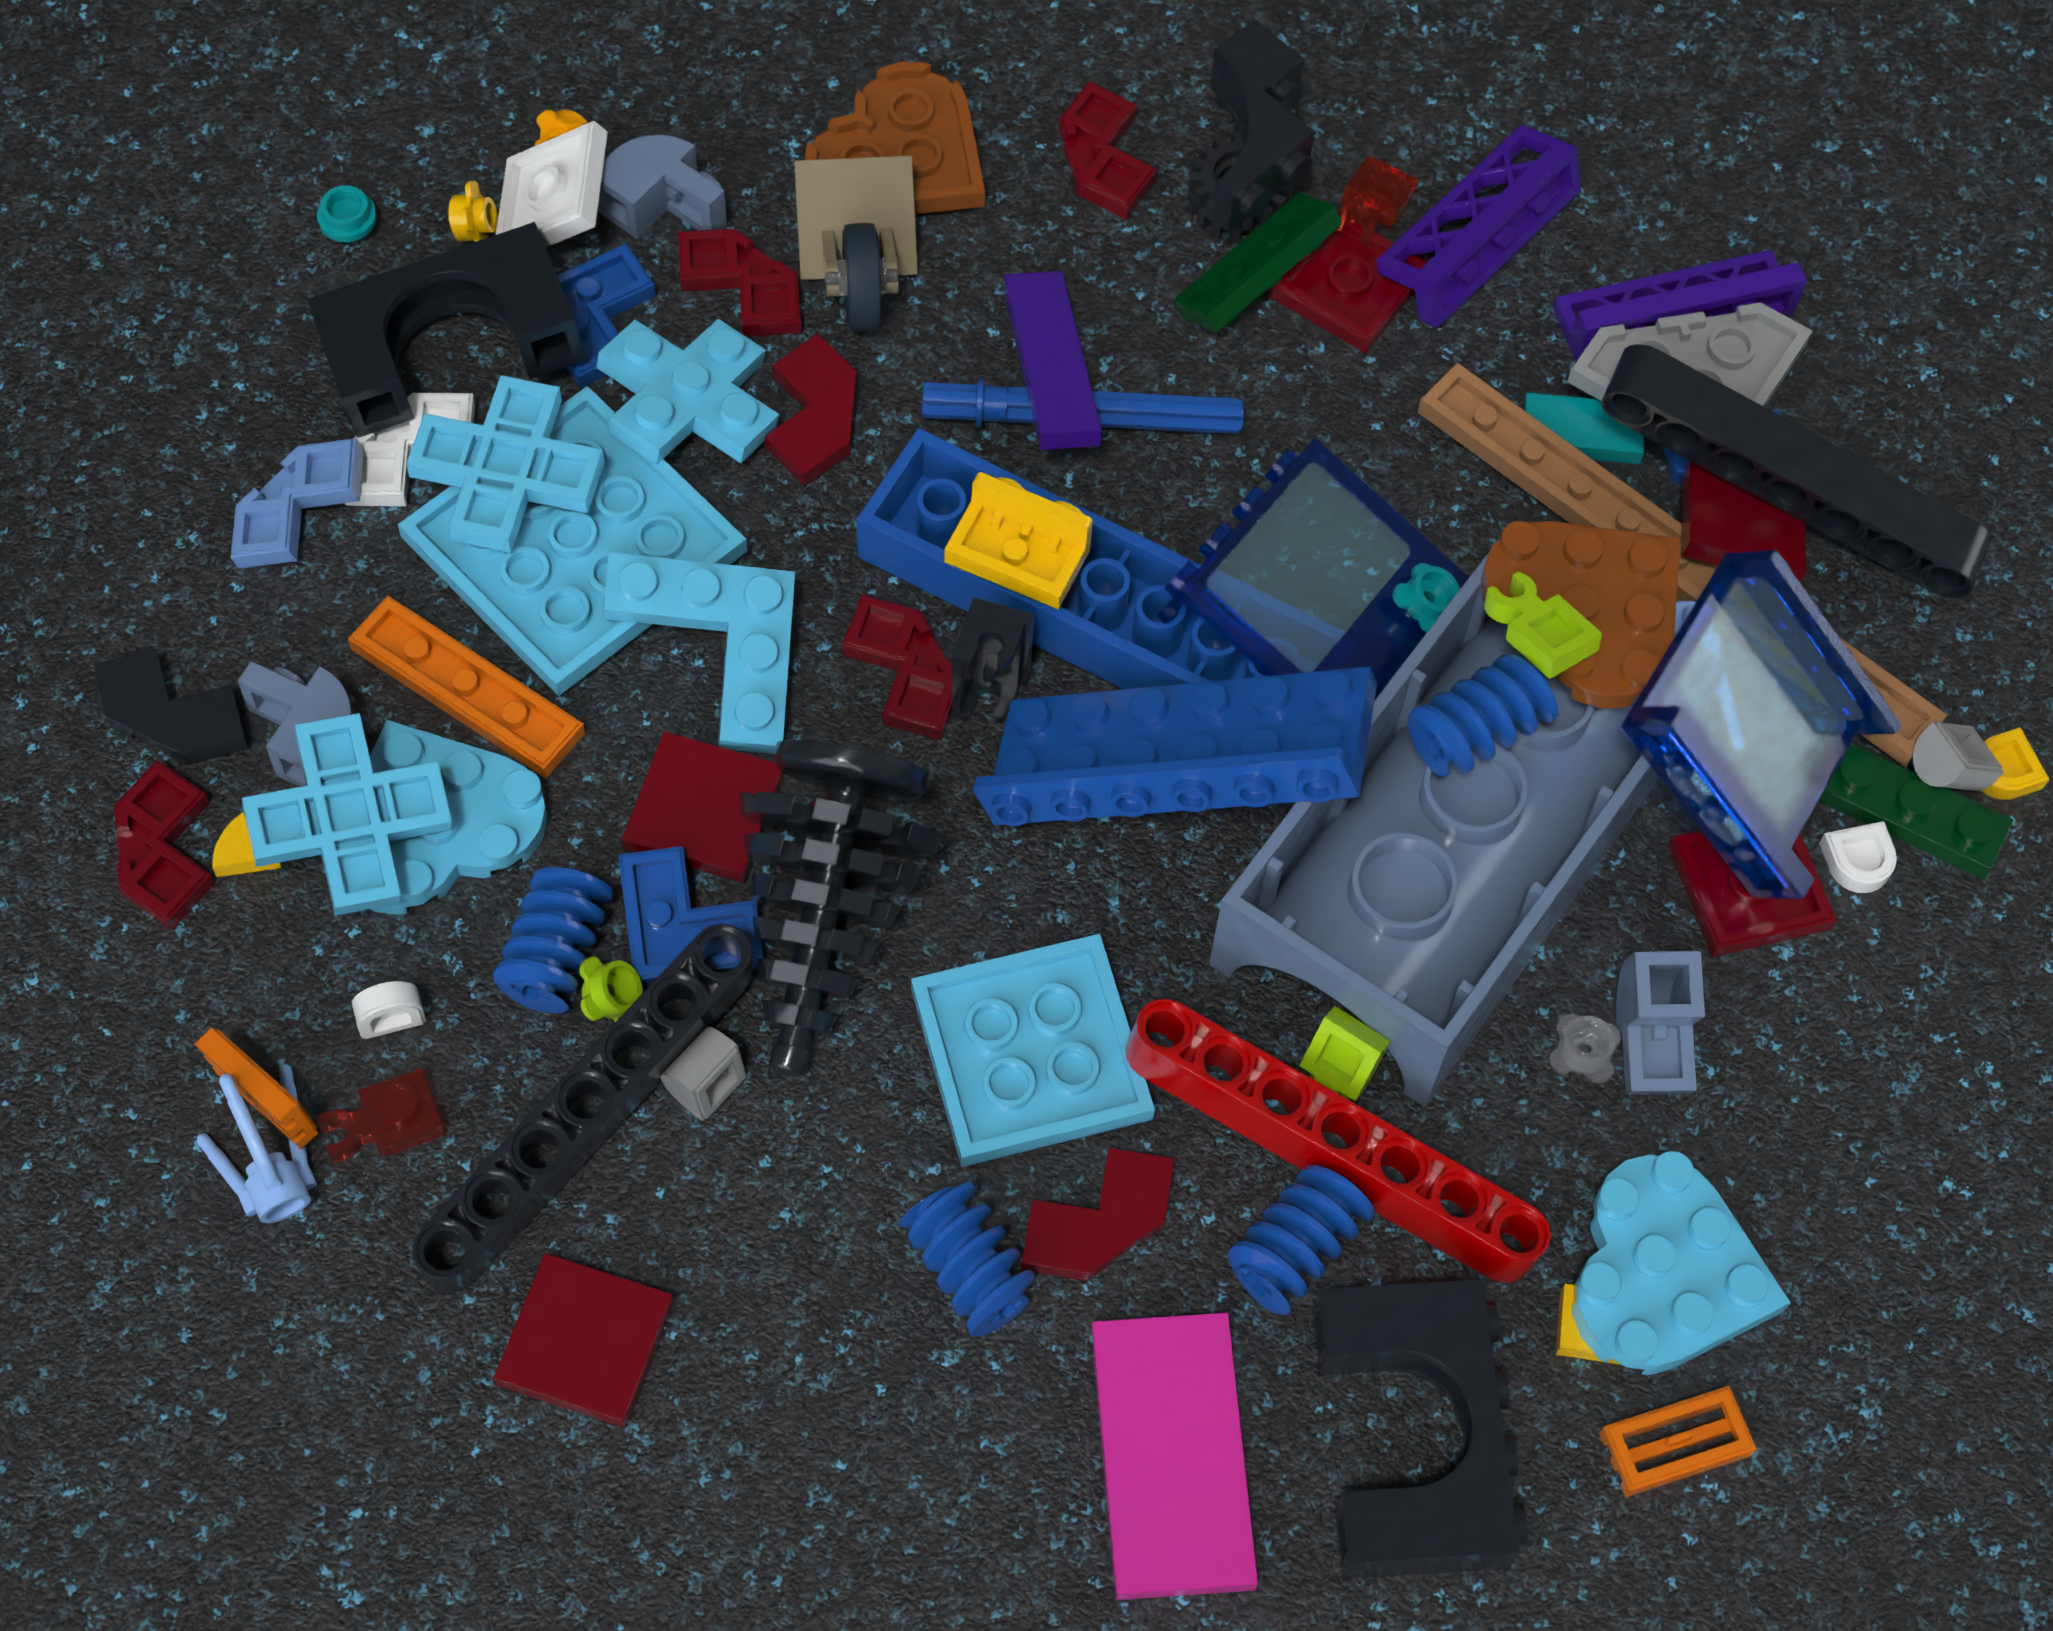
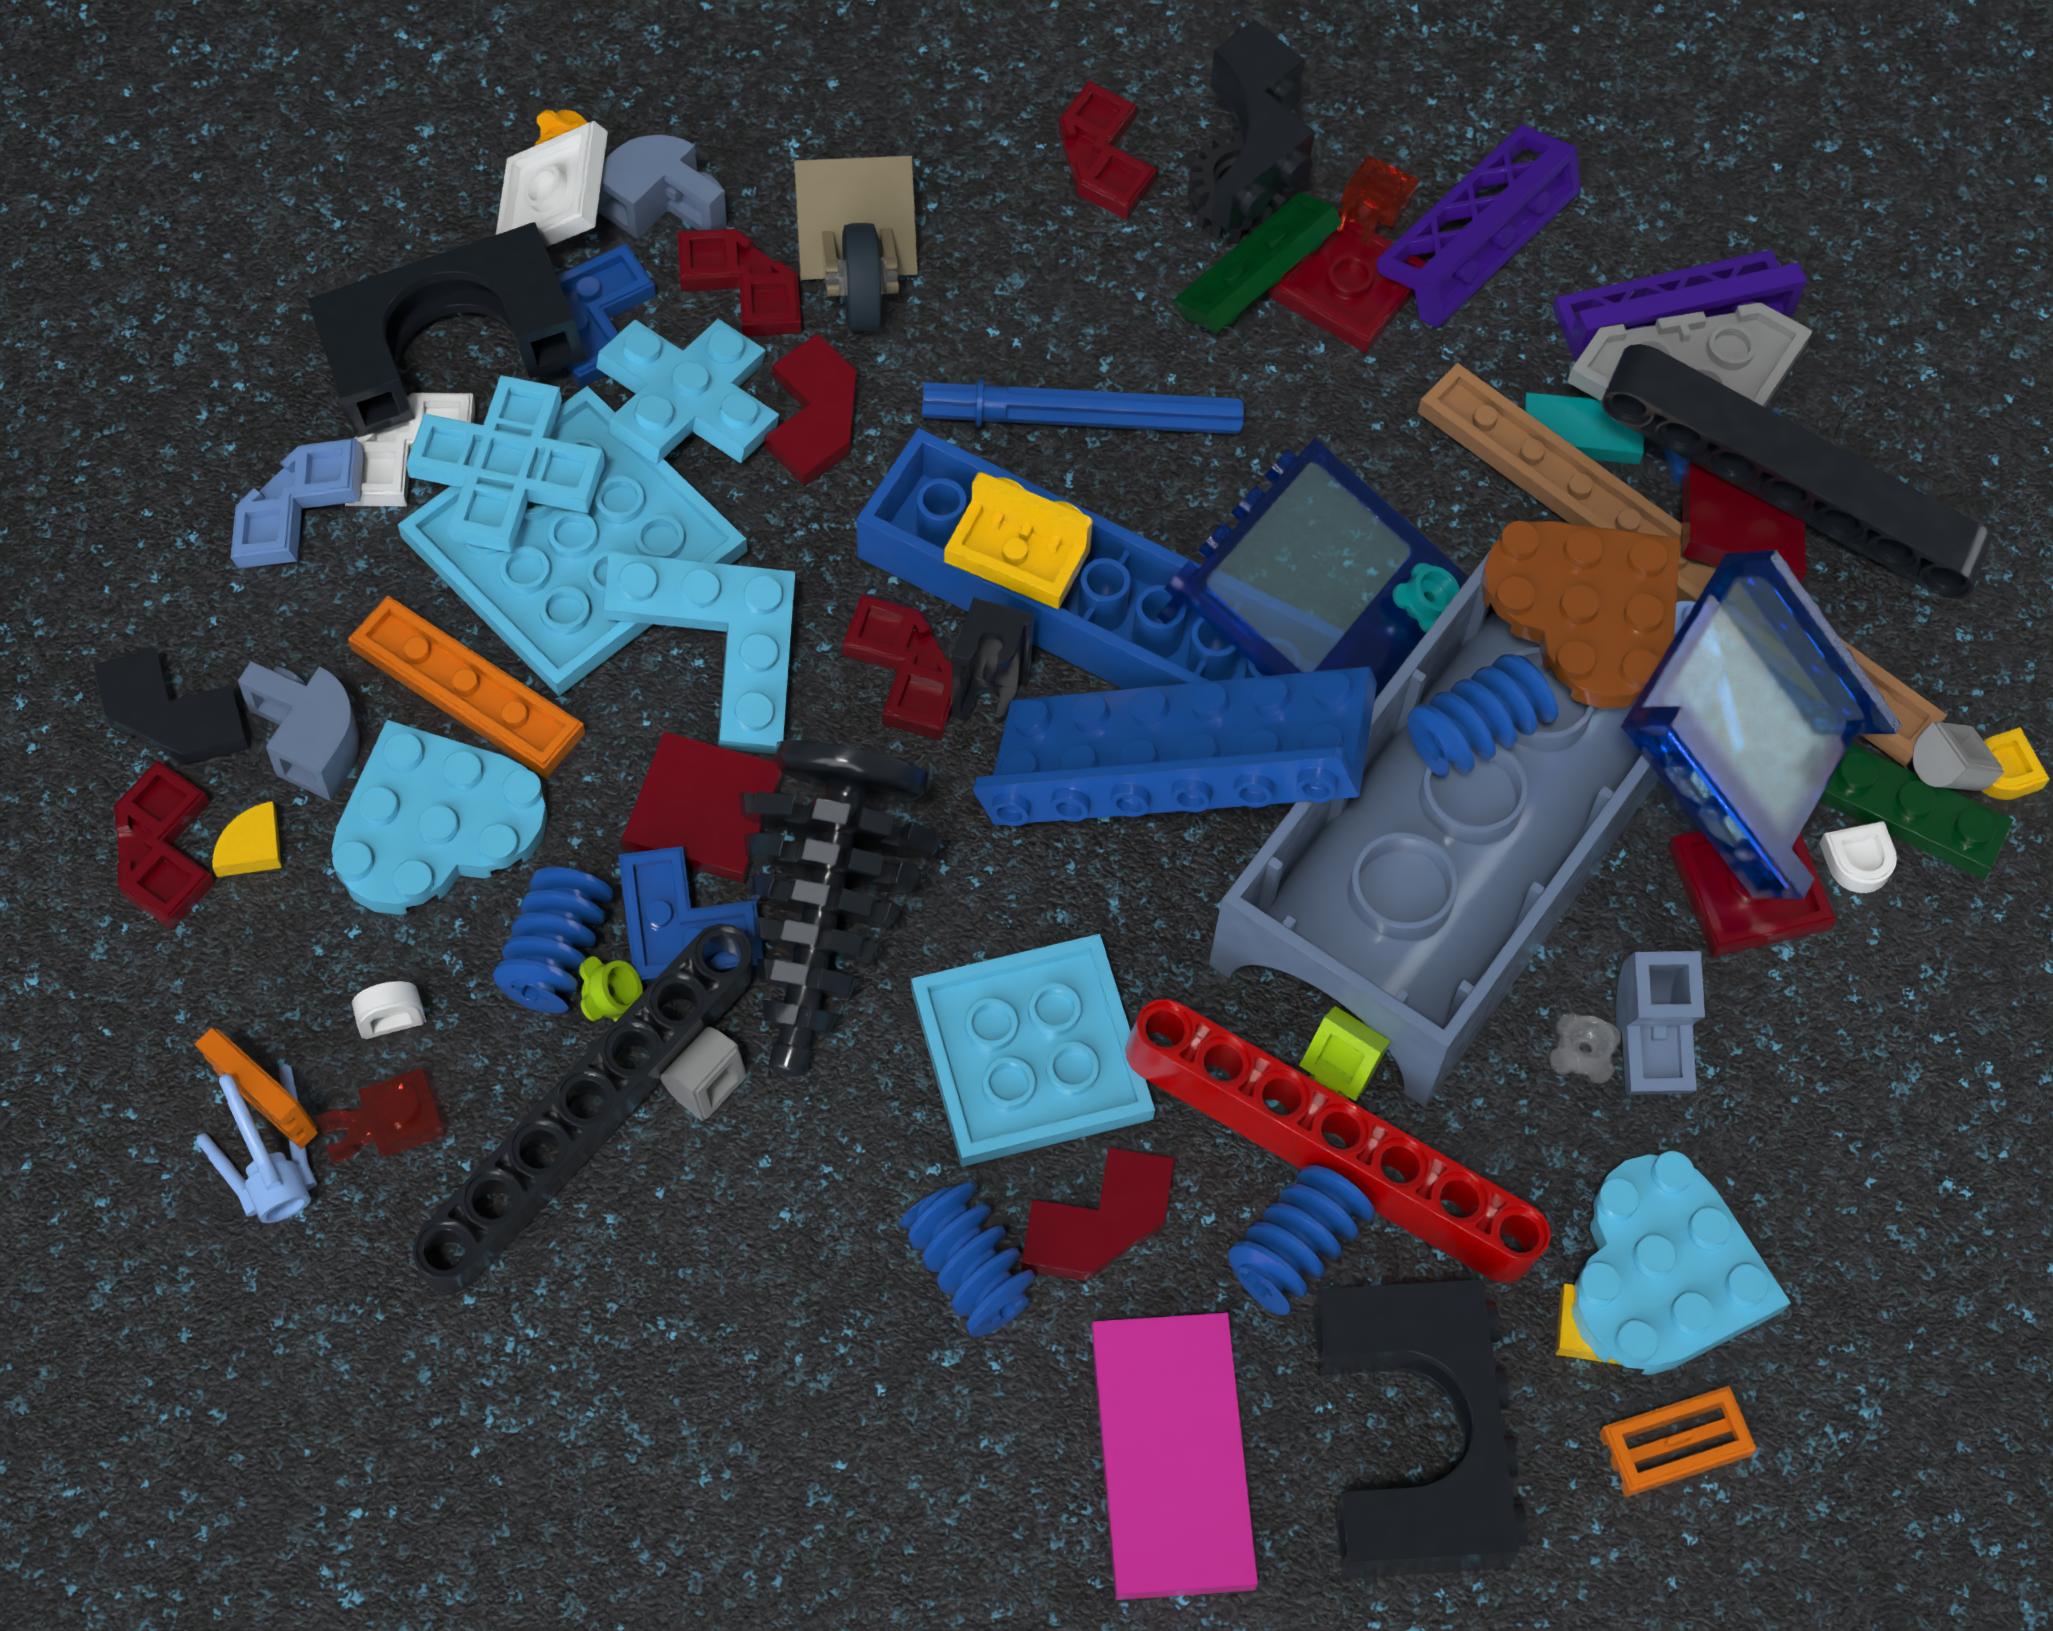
(346, 214): teal plate -> none
(346, 814): medium azure plate -> none
(472, 215): yellow plate -> none
(584, 1340): dark red tile -> none
(914, 116): dark orange plate -> none
(1051, 361): dark purple tile -> none
(1544, 632): lime plate -> none

